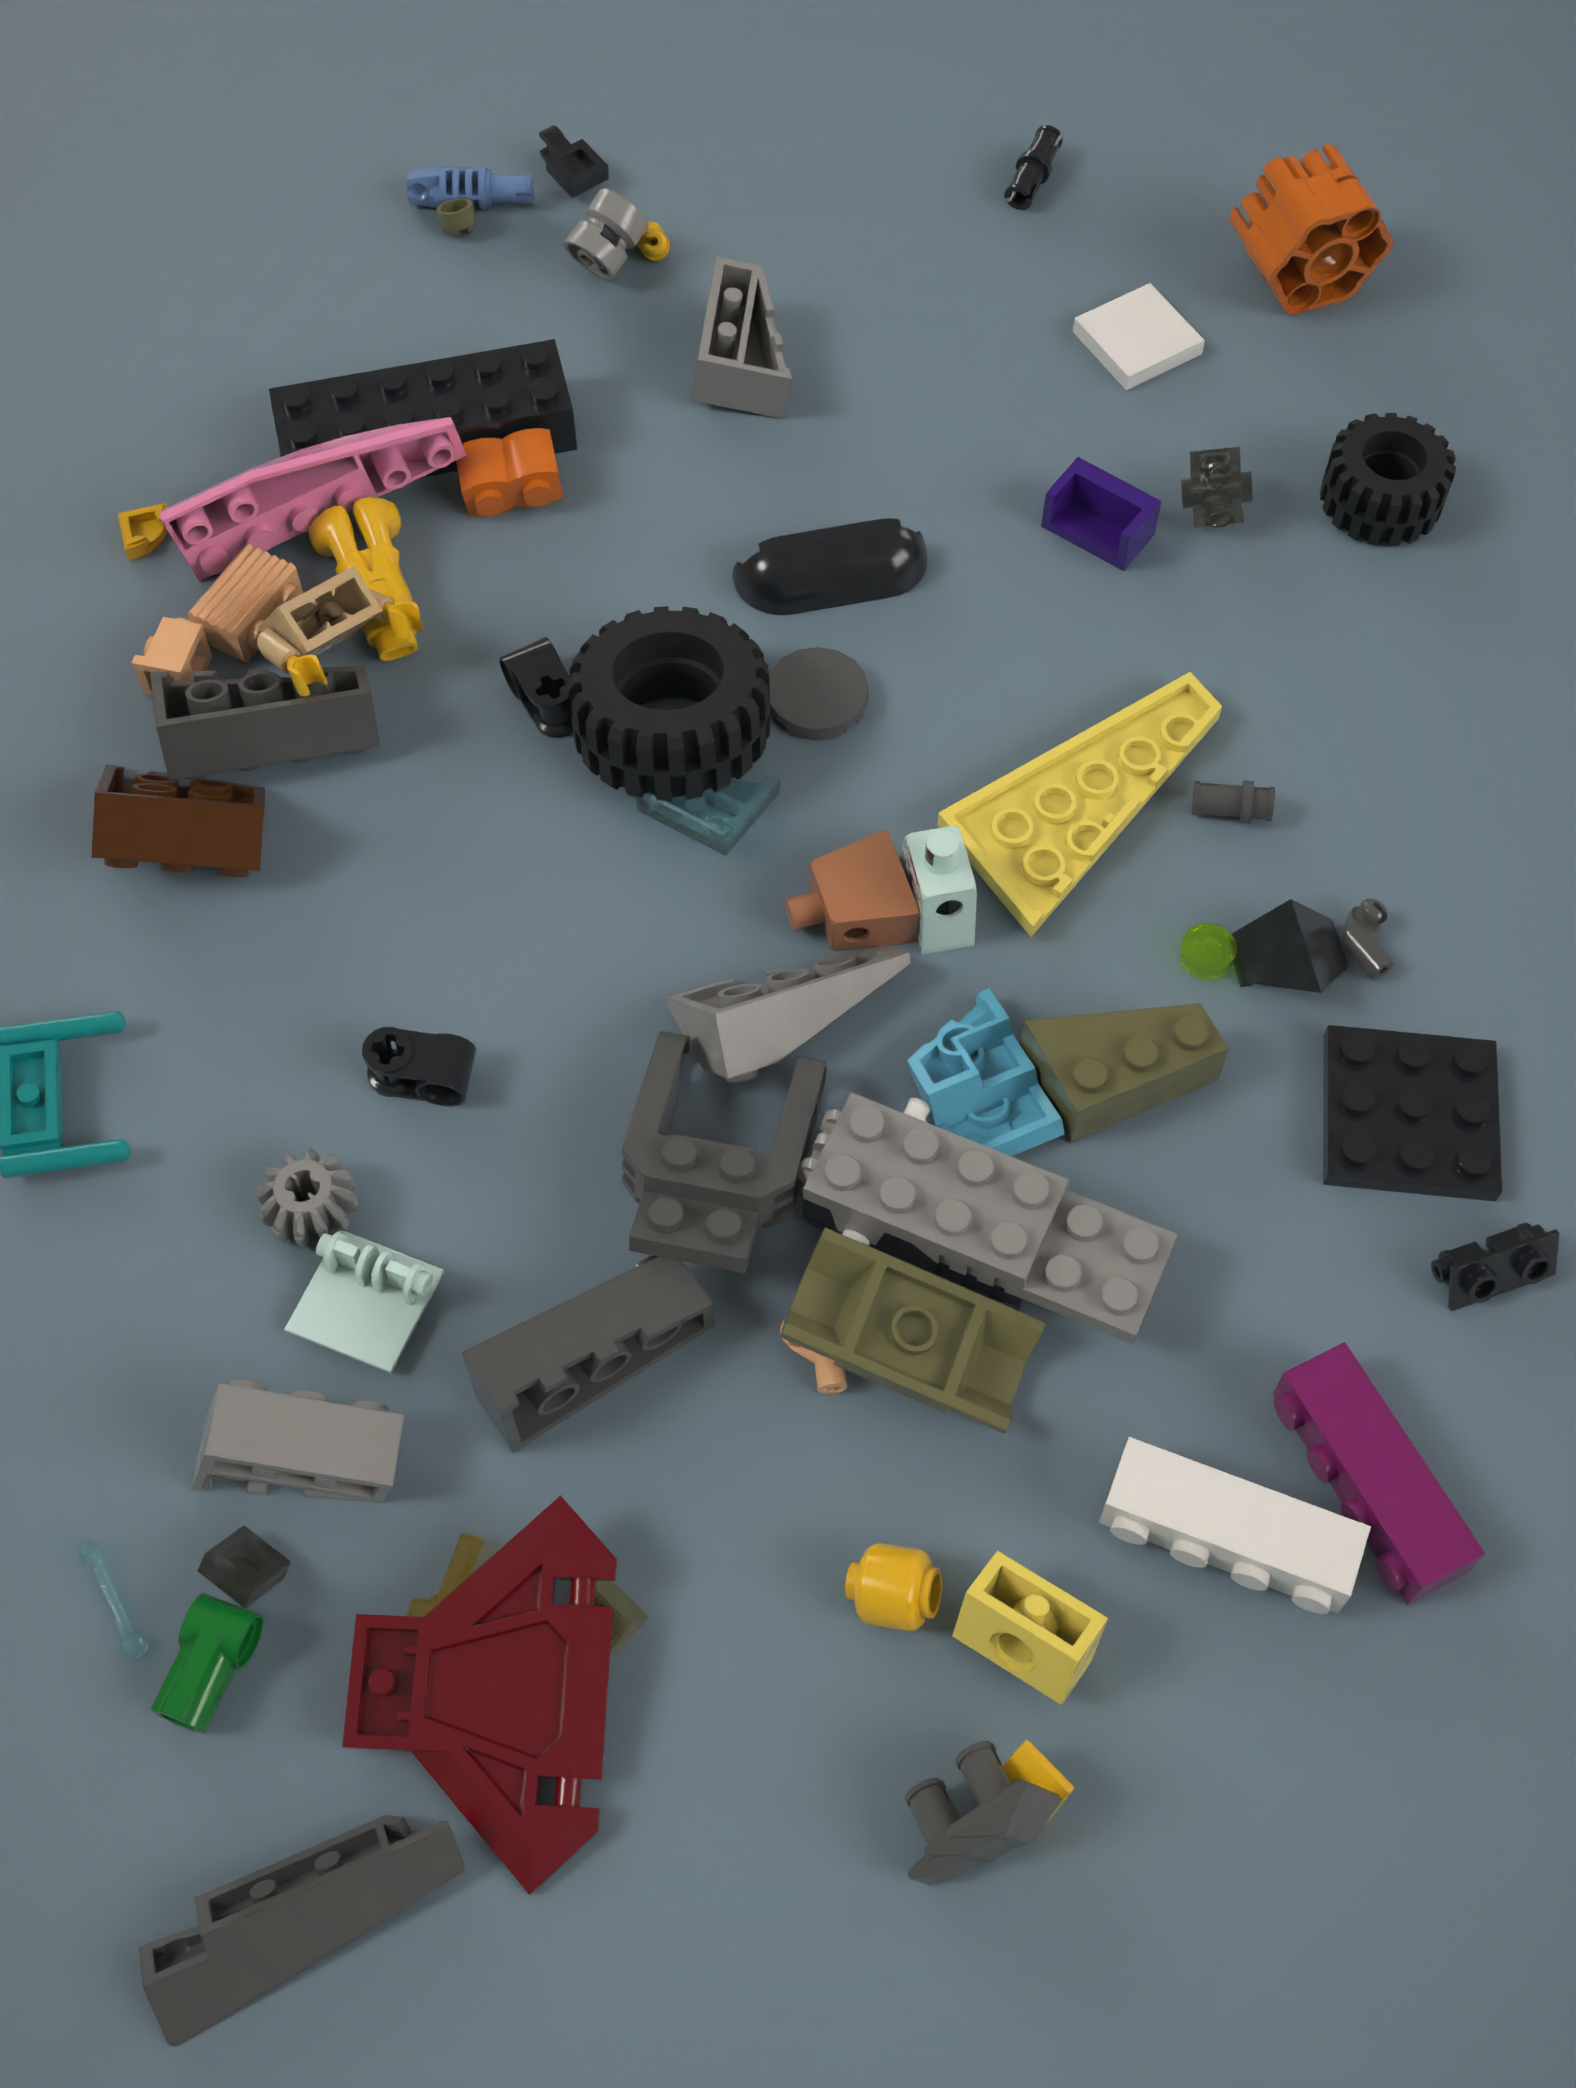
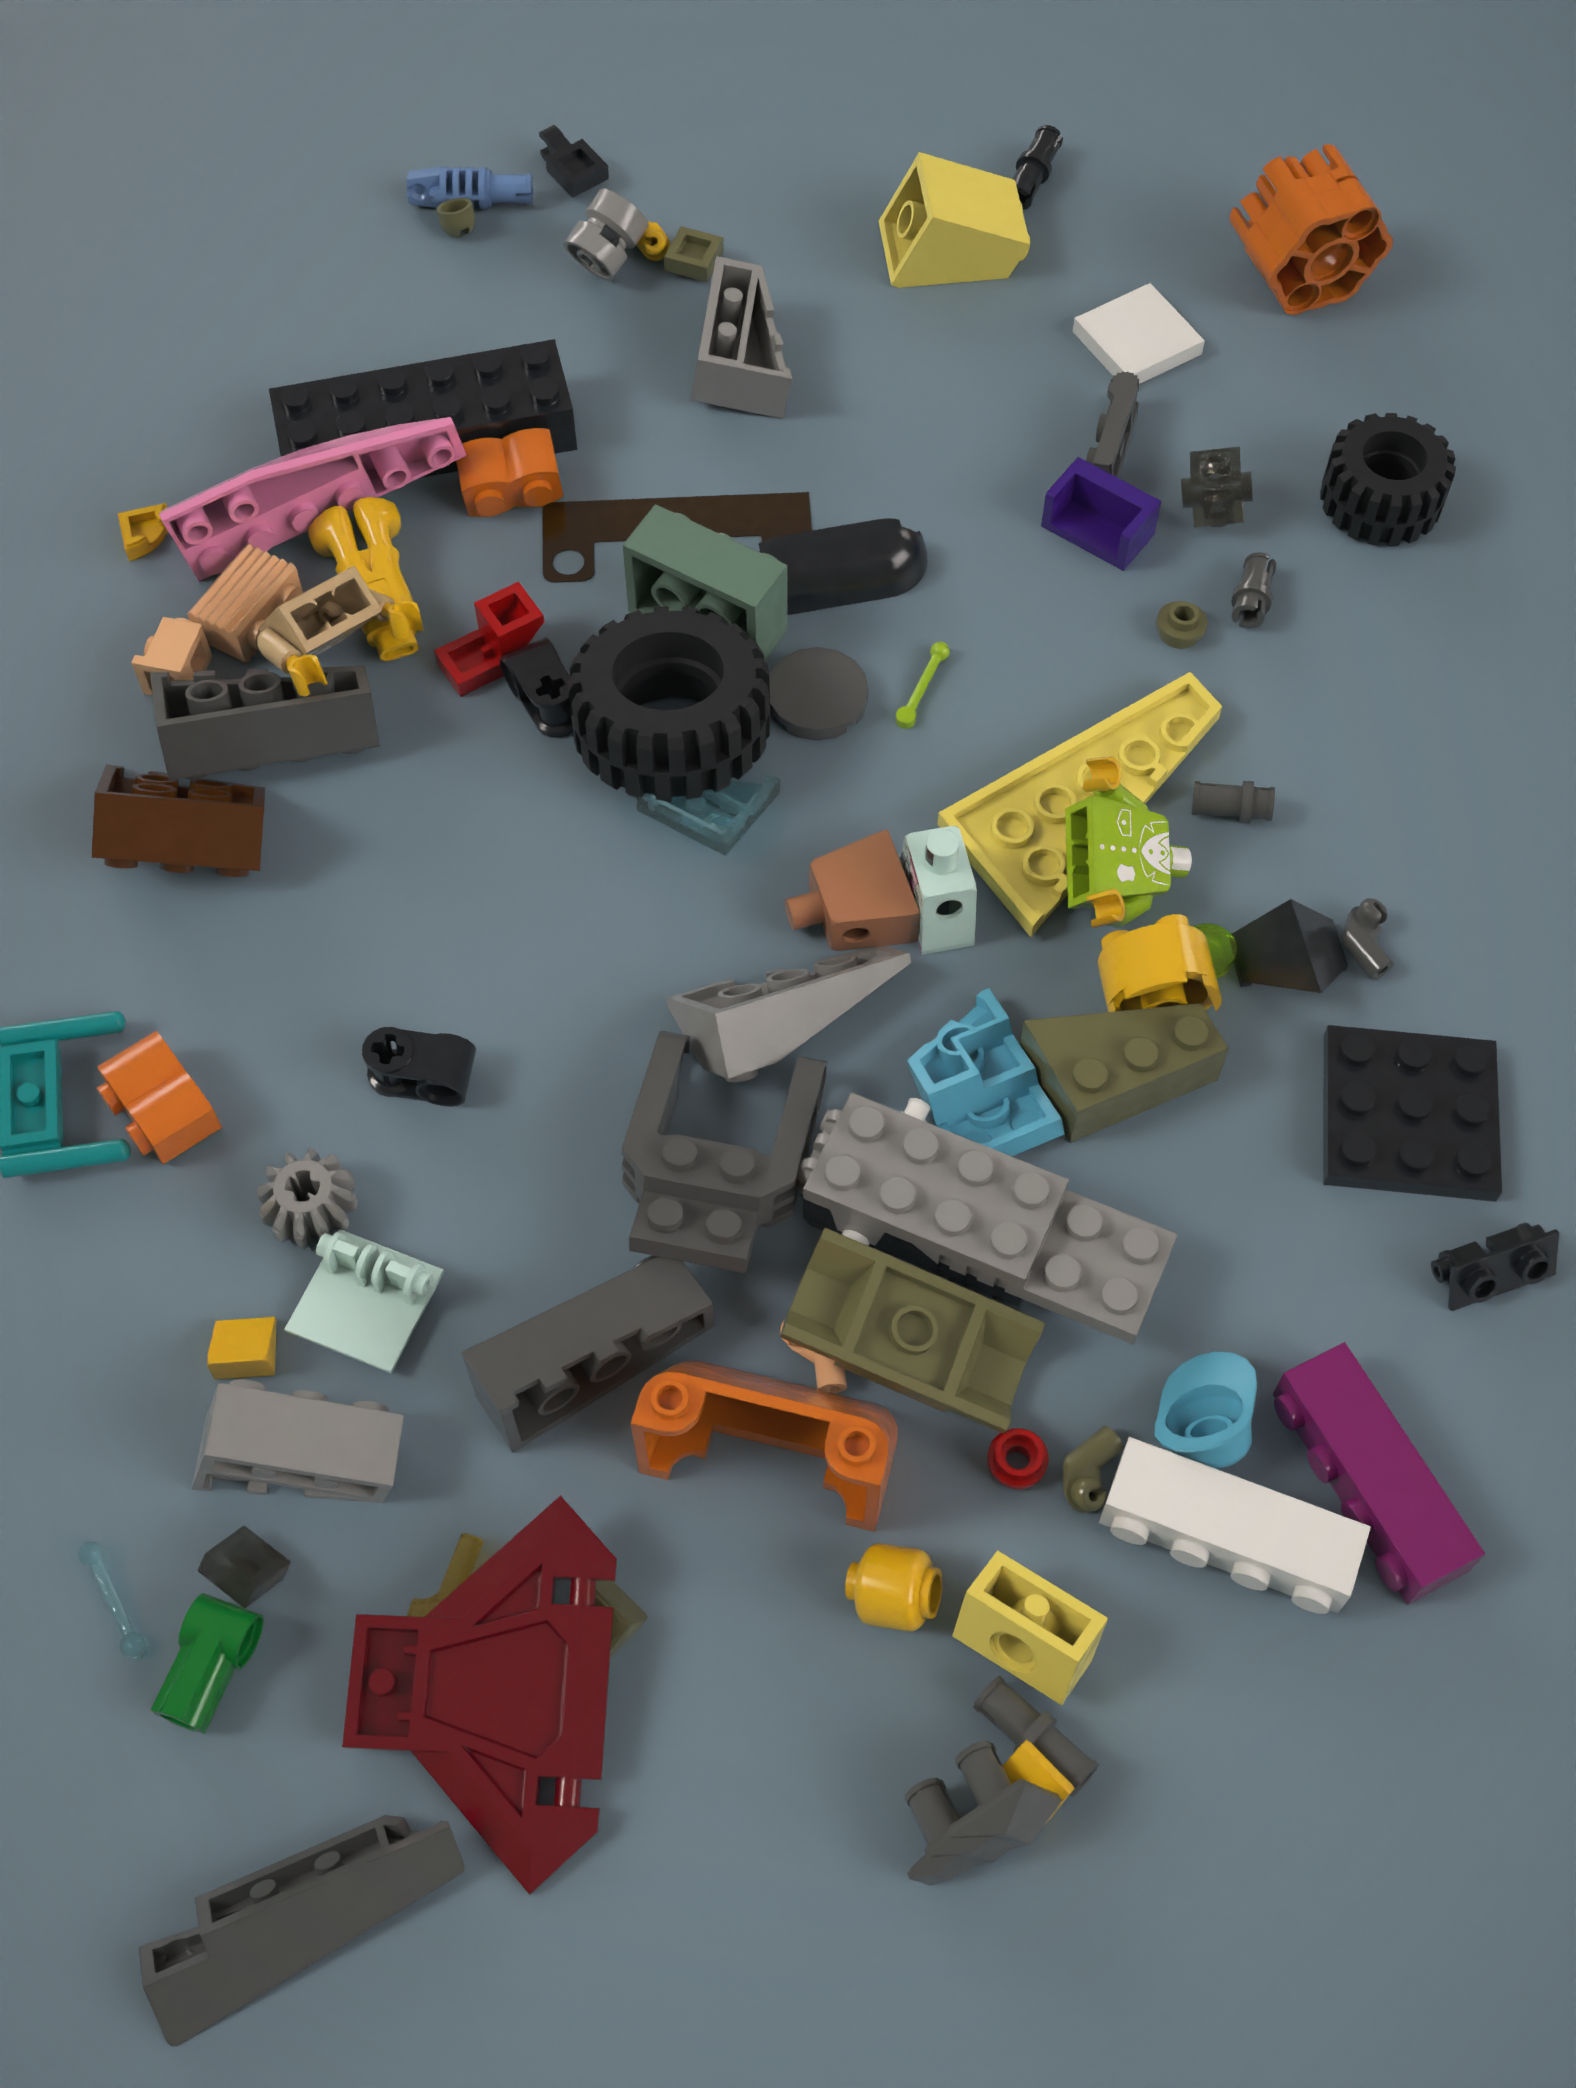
(158, 1097): none -> orange brick
(243, 1348): none -> yellow slope
(505, 623): none -> red slope
(581, 523): none -> dark brown piece
(691, 566): none -> sand green brick
(693, 253): none -> olive plate
(695, 1398): none -> orange windscreen
(906, 714): none -> lime hinge
(952, 225): none -> light yellow slope
(1022, 1723): none -> dark grey pin
(1023, 1442): none -> red plate
(1083, 1470): none -> olive arm
(1117, 425): none -> dark grey hinge
(1117, 850): none -> lime torso
(1158, 967): none -> yellow brick
(1181, 624): none -> olive plate
(1208, 1409): none -> medium azure piece
(1253, 595): none -> dark grey pin

